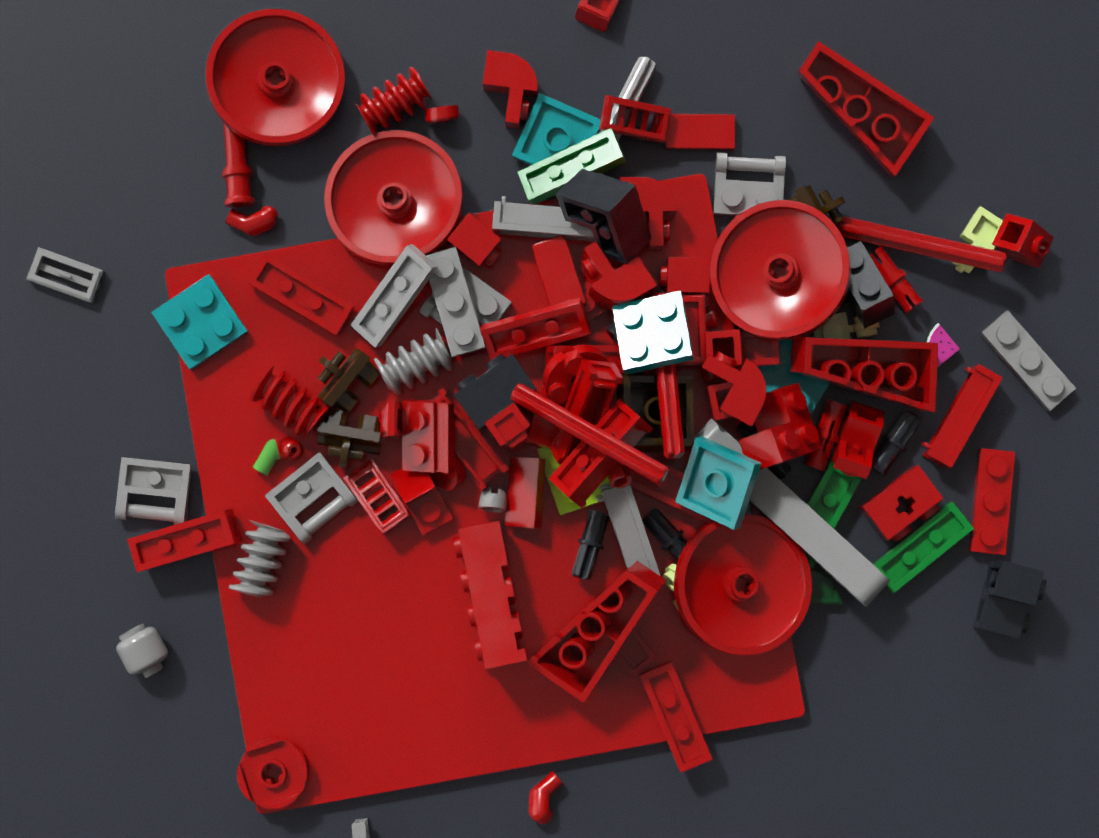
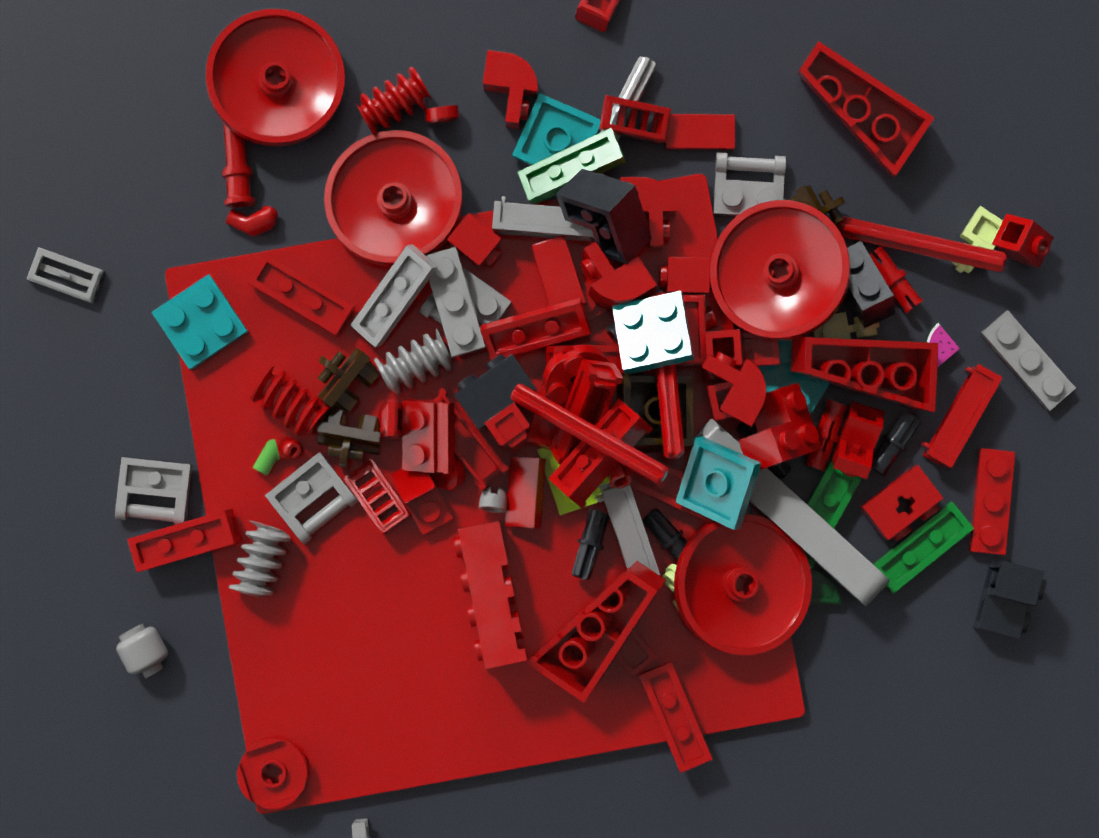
(540, 798): red arm -> none

